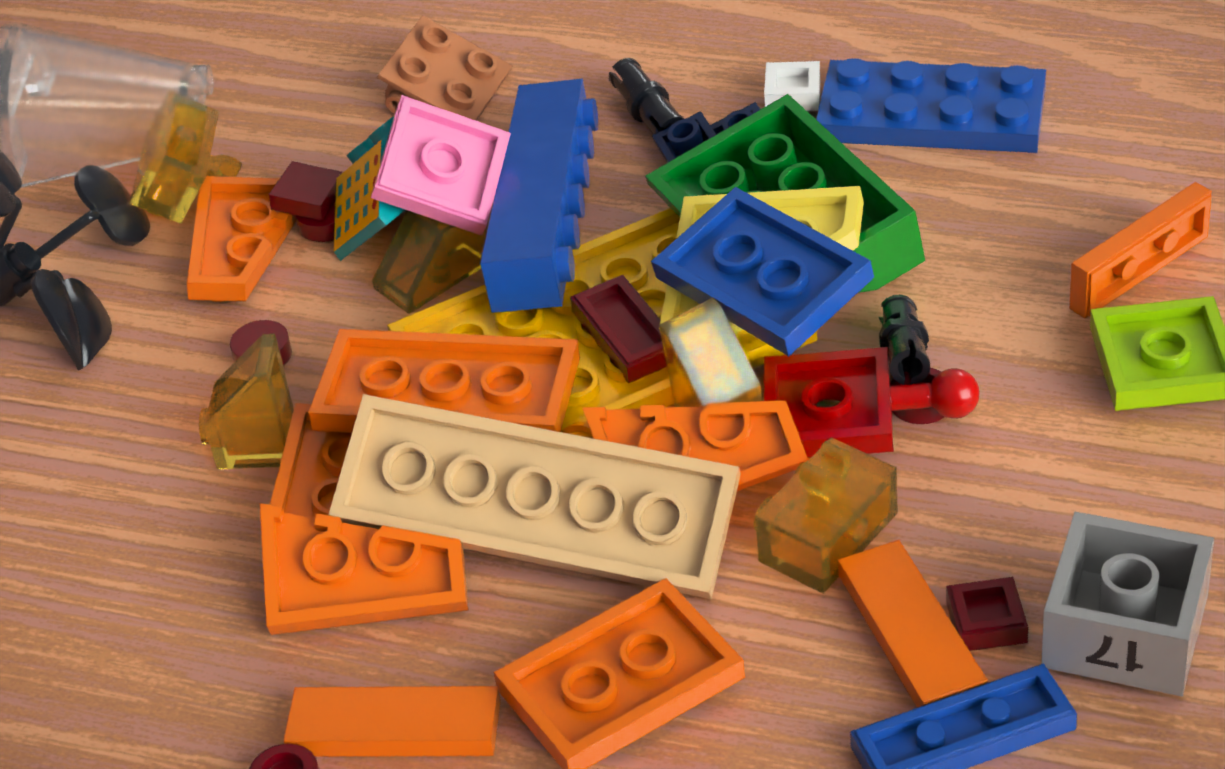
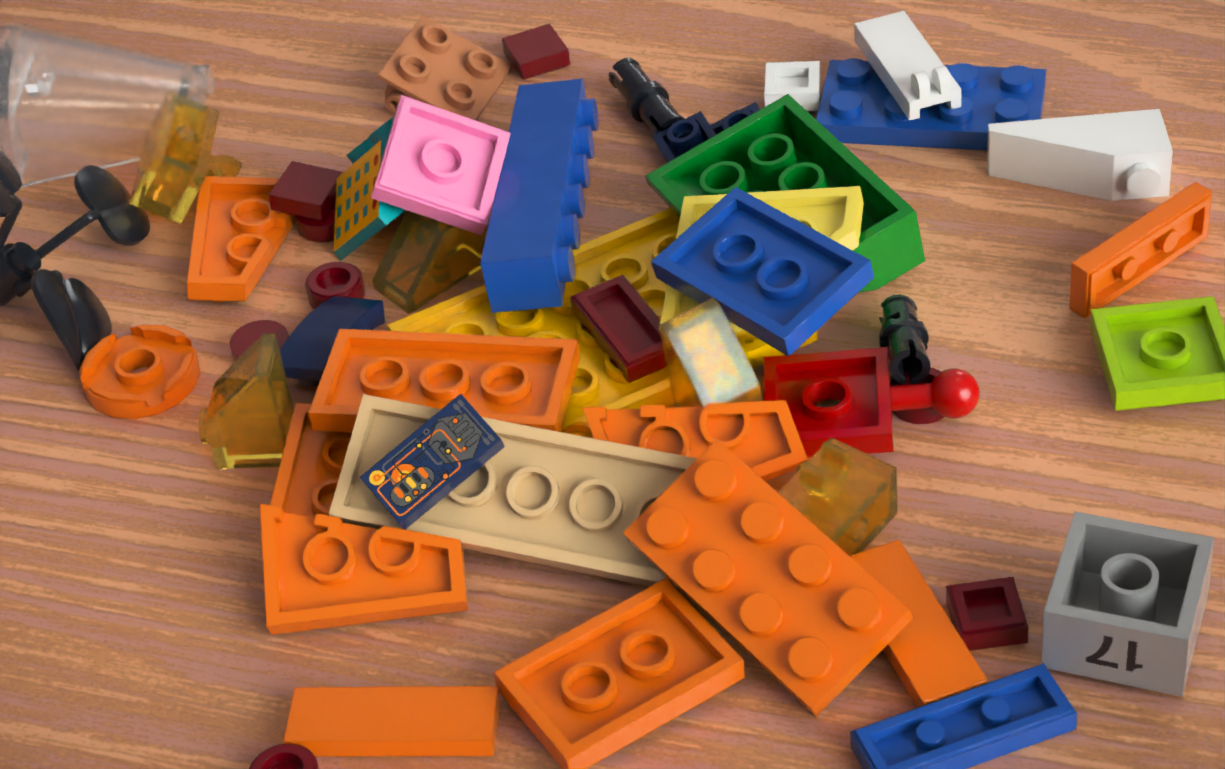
(138, 395): none -> orange tile
(311, 342): none -> dark blue slope
(332, 280): none -> dark red tile
(432, 461): none -> tile
(536, 51): none -> dark red tile
(768, 577): none -> orange plate
(906, 63): none -> white hinge
(1086, 154): none -> white slope

